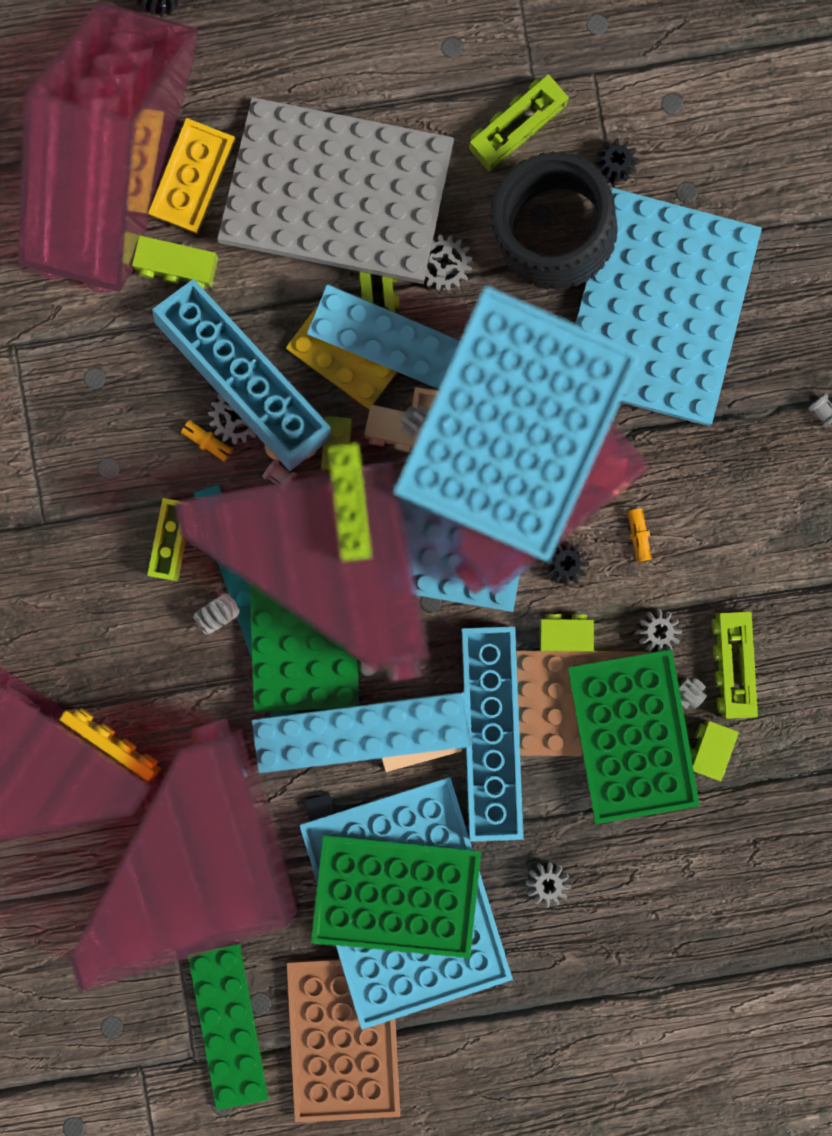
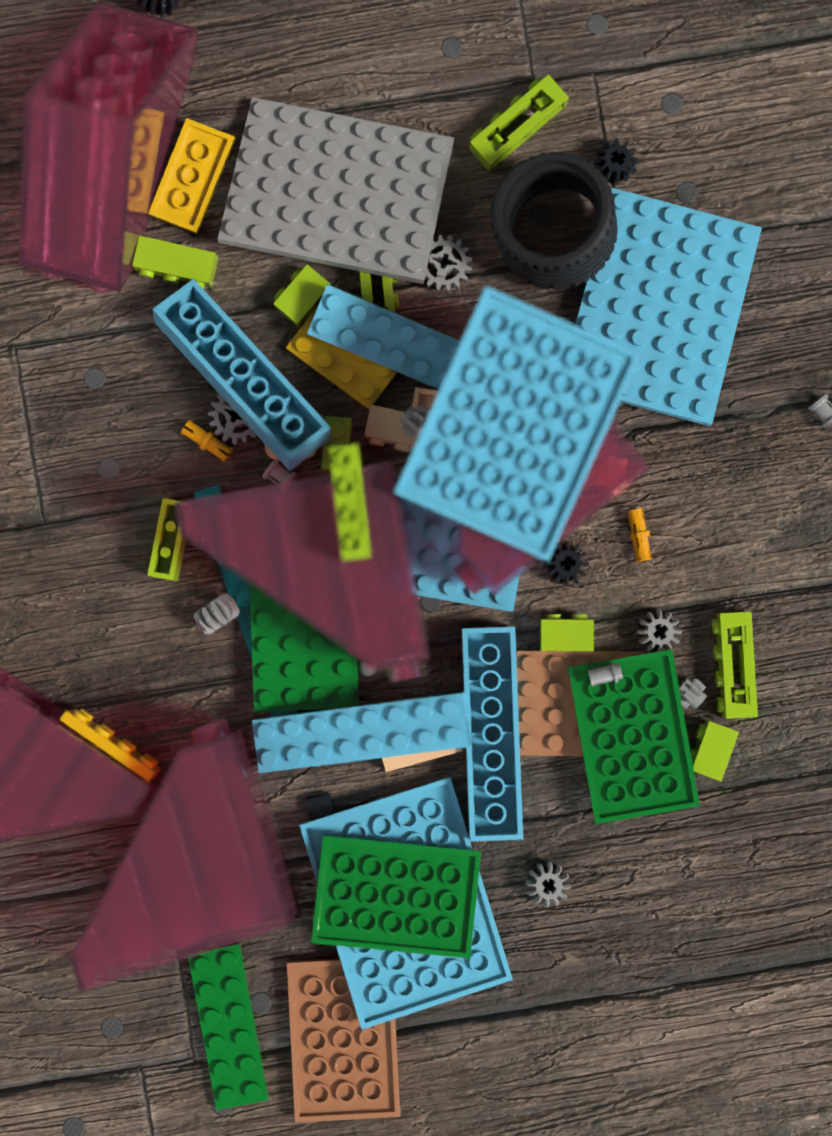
(301, 295): none -> lime brick
(605, 674): none -> light grey pin

